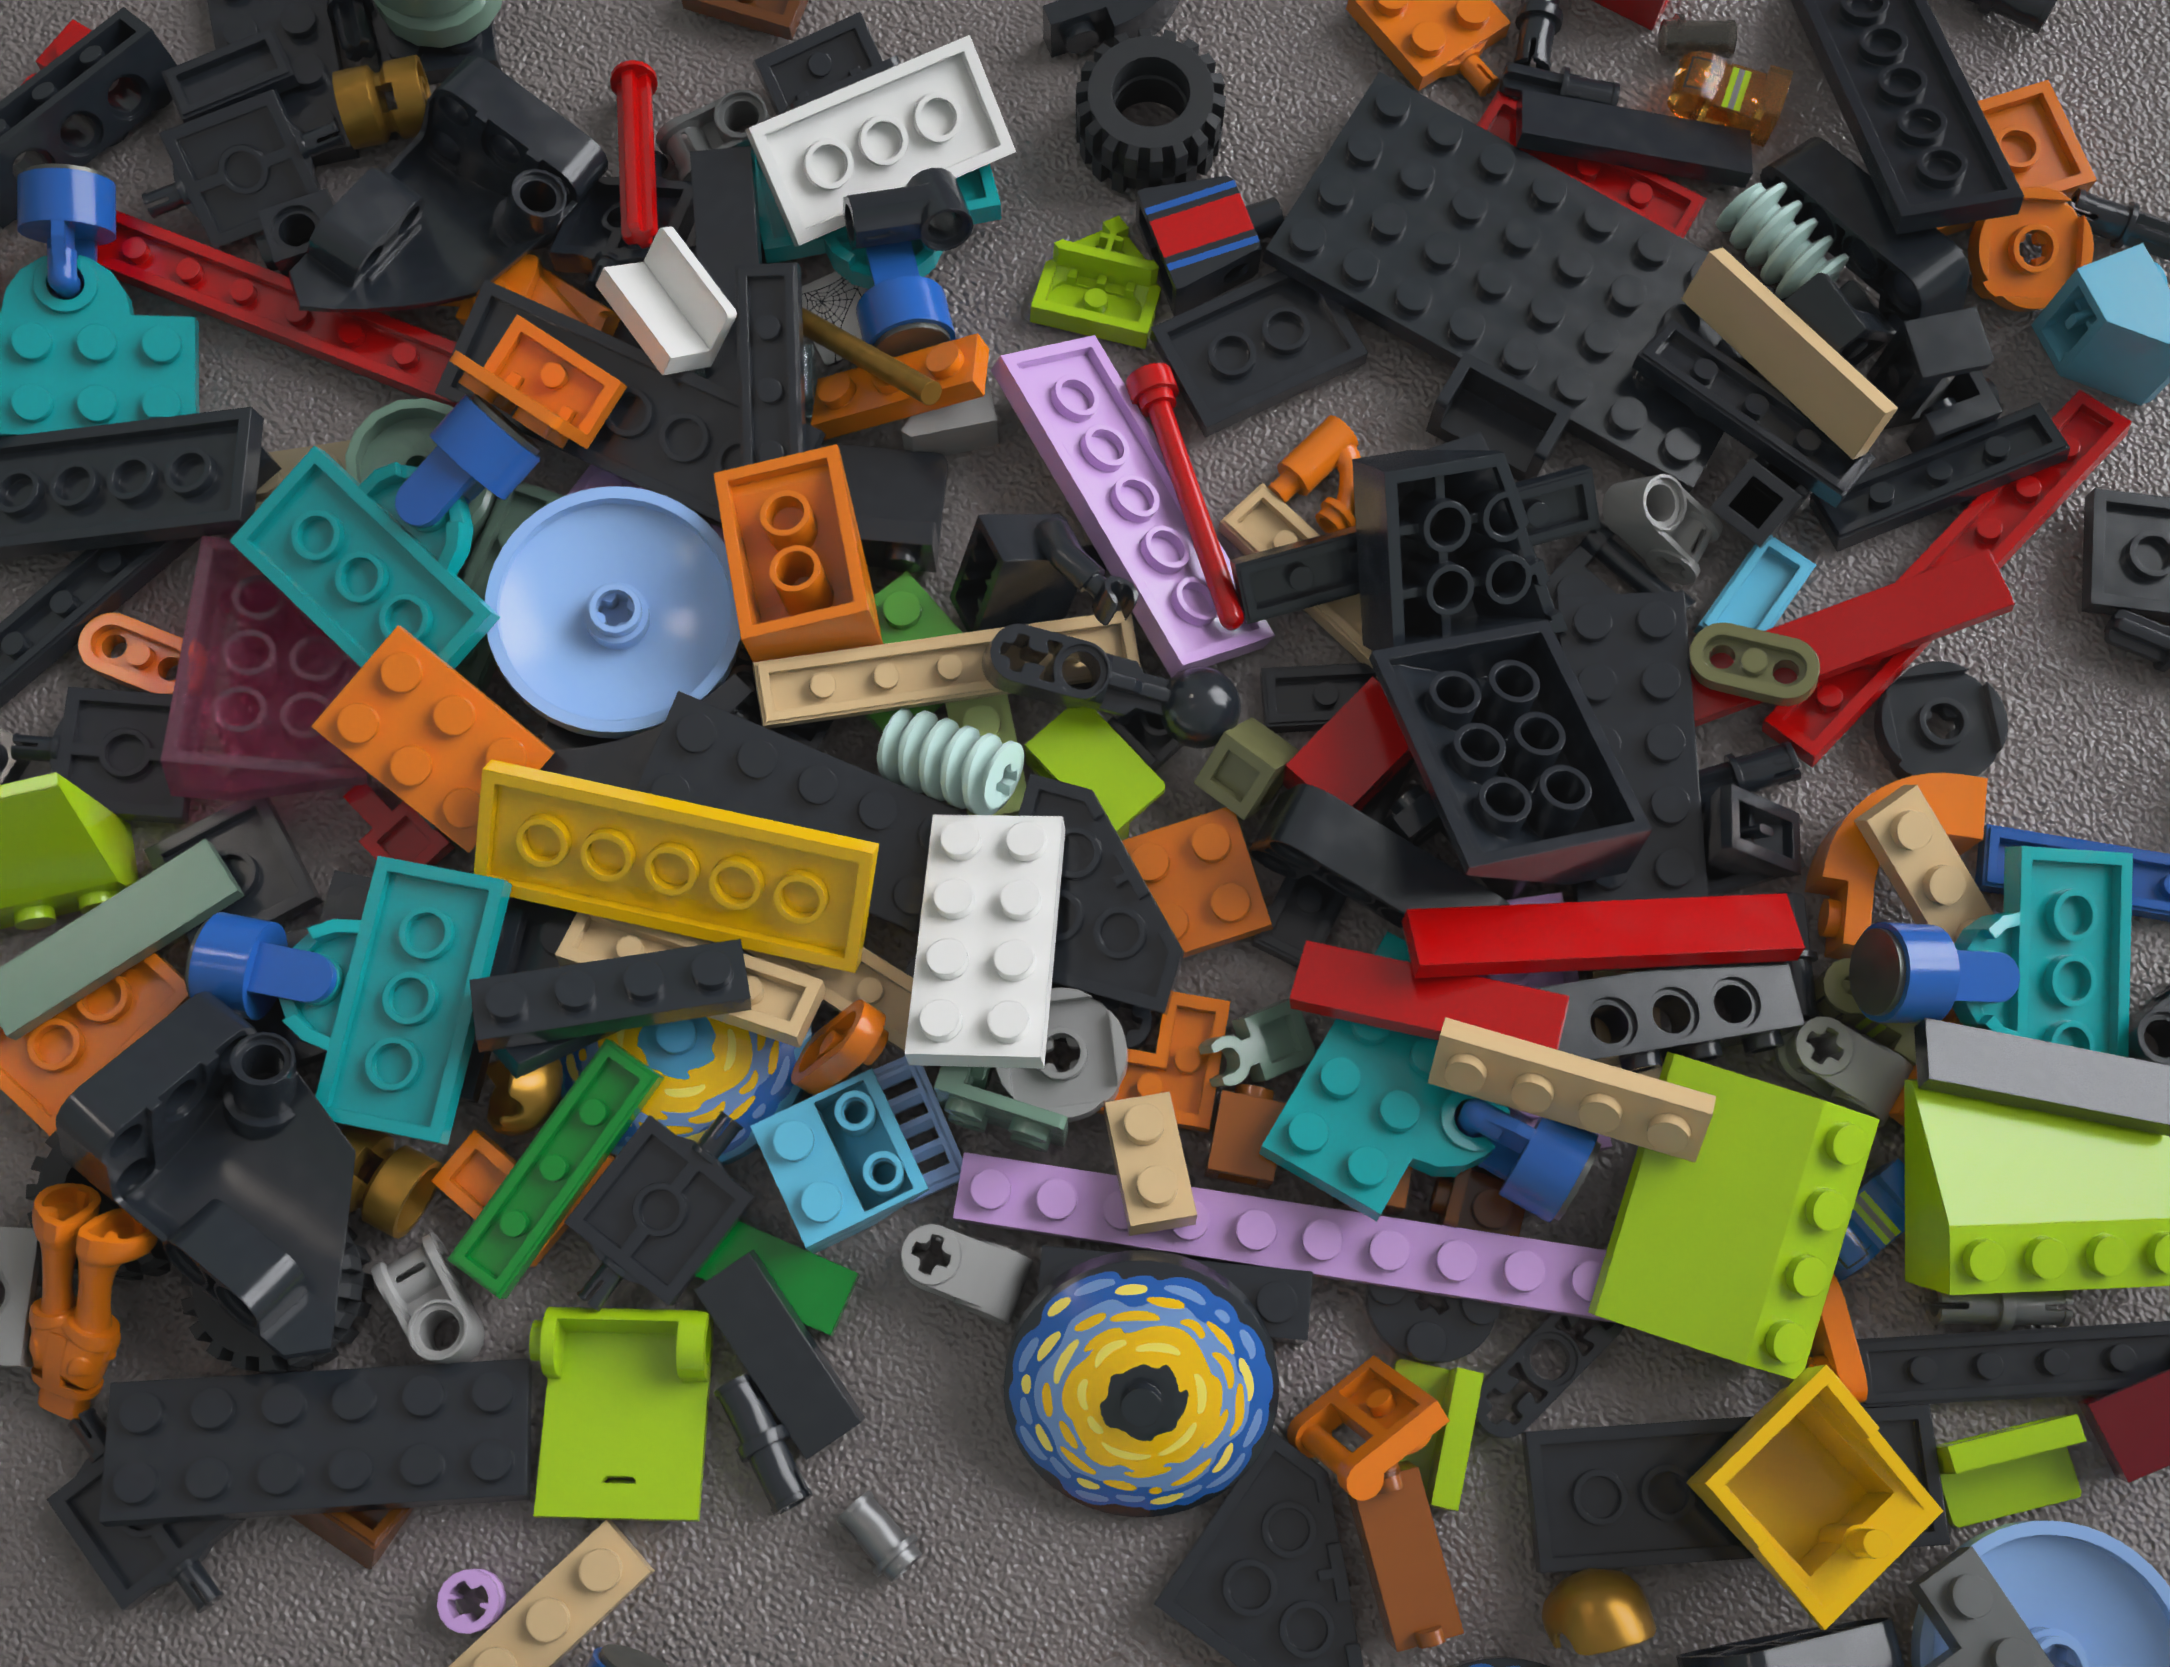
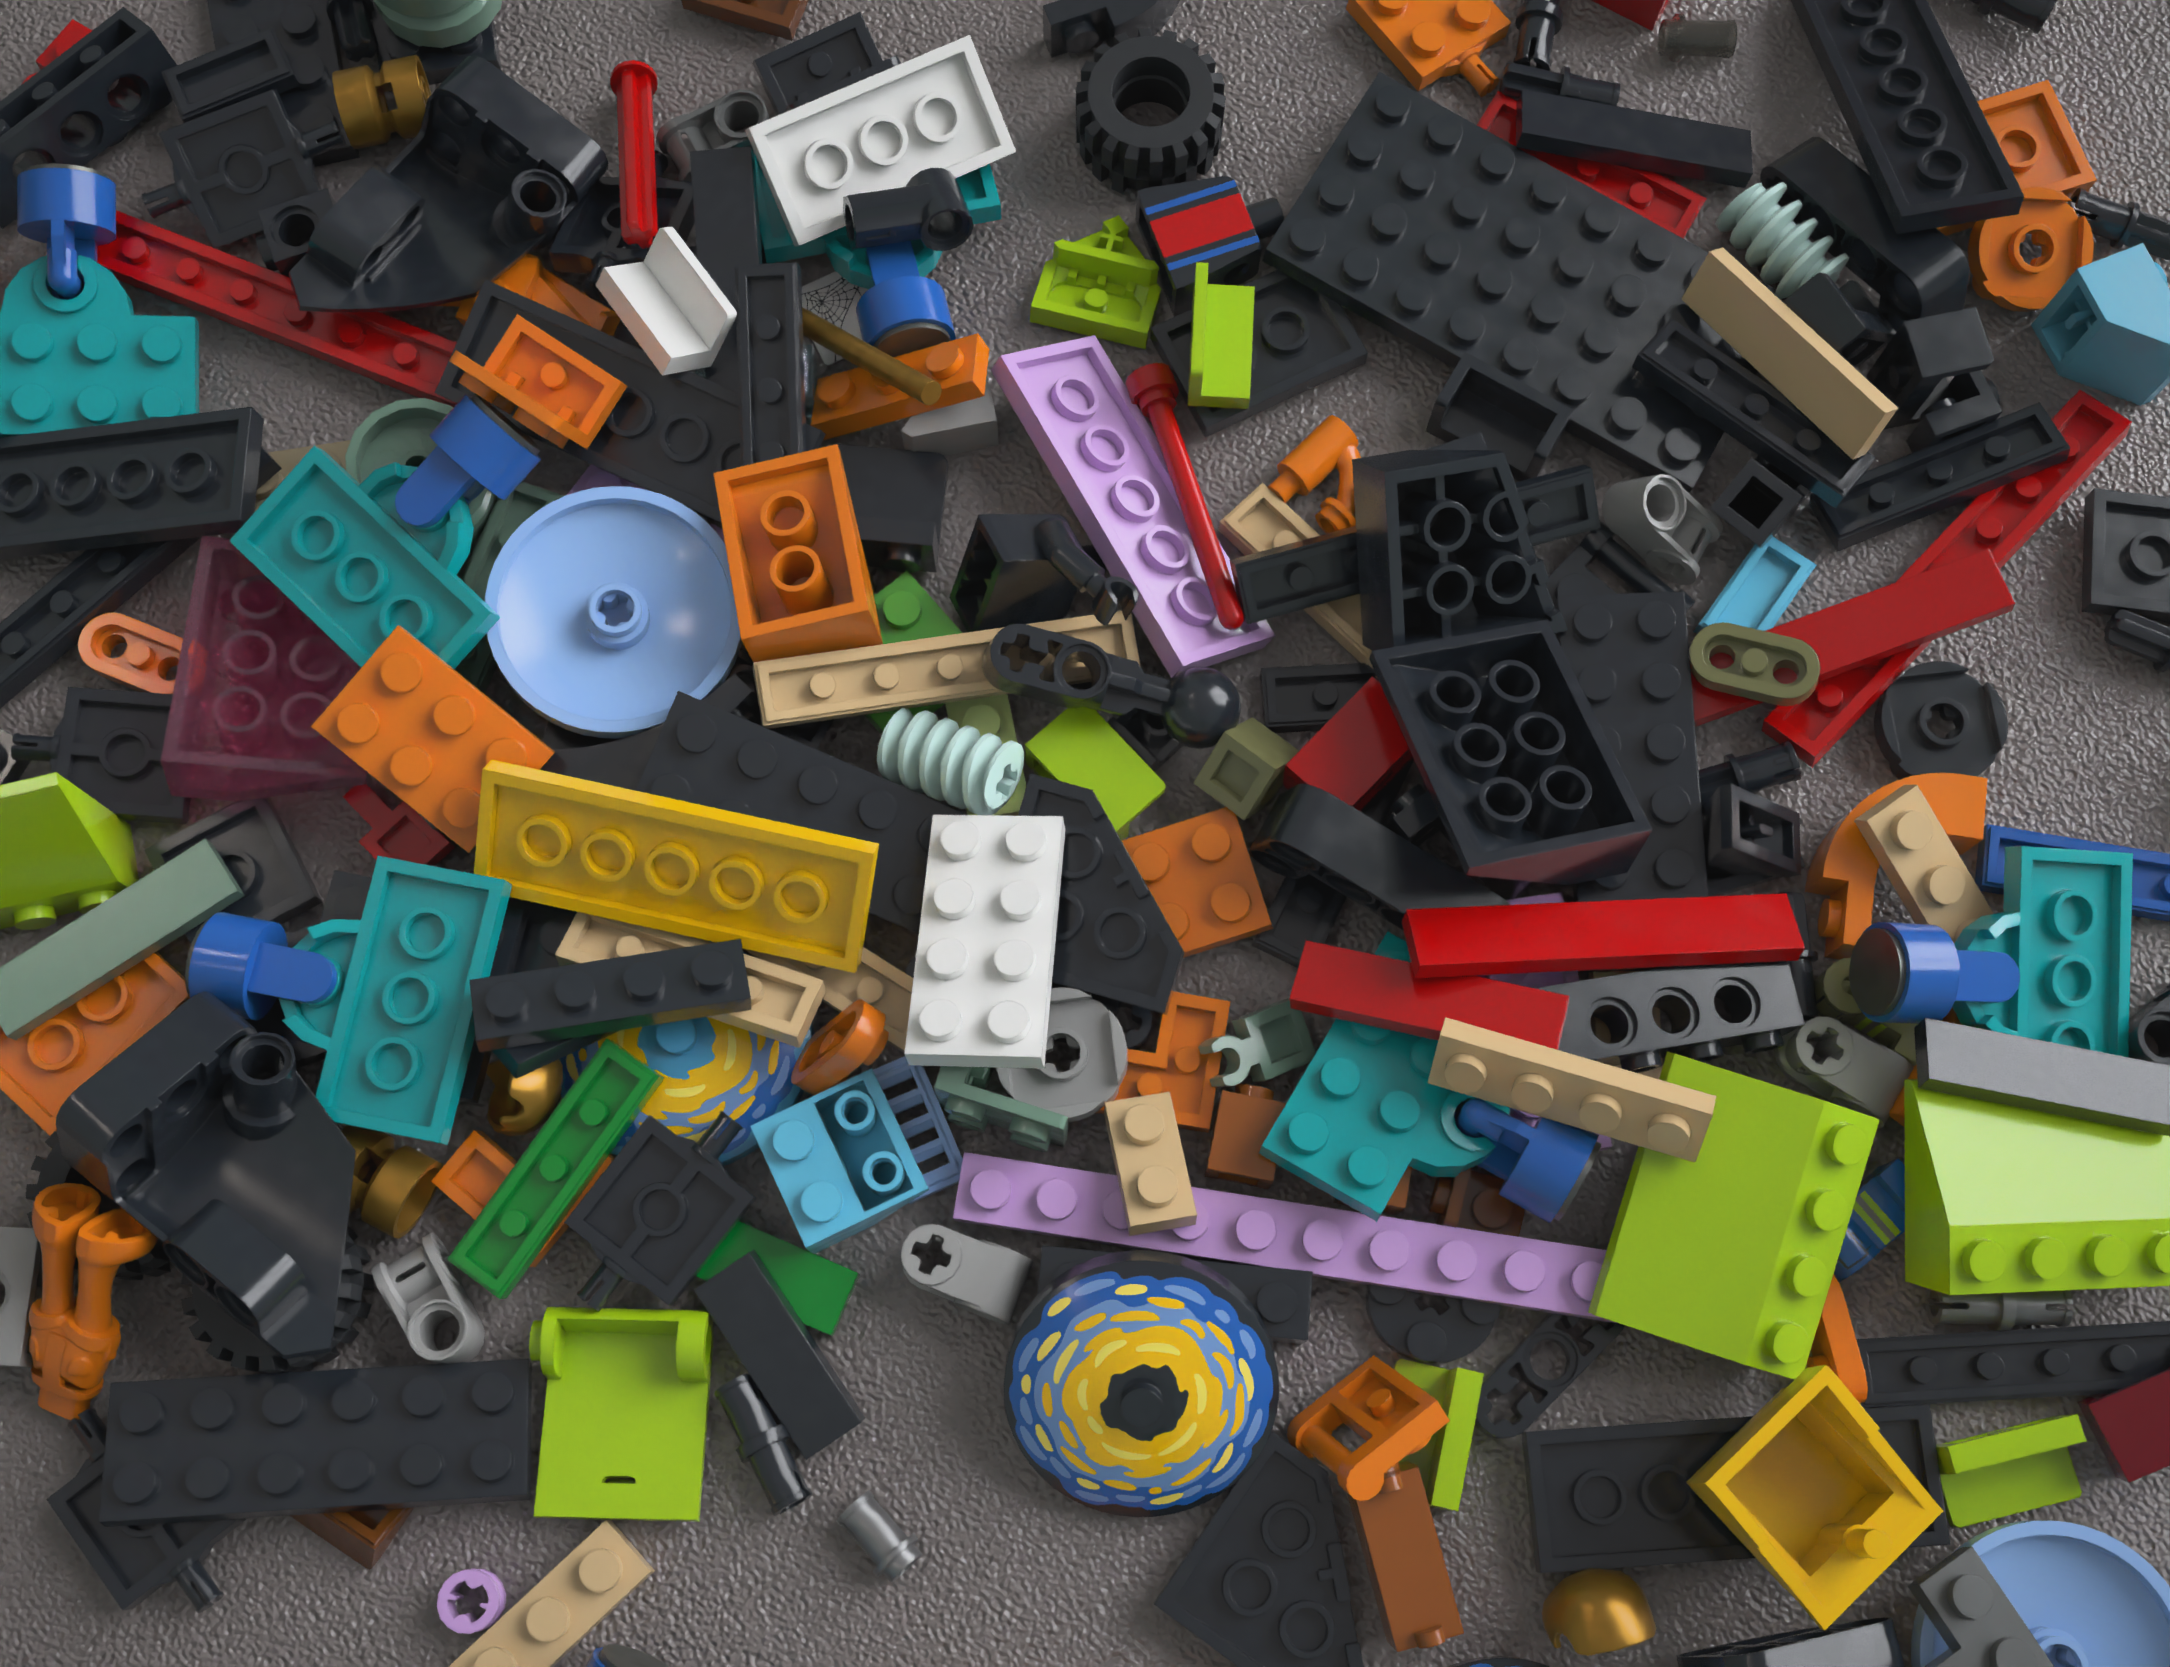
(1220, 343): none -> lime panel
(1729, 94): clear orange leg -> none

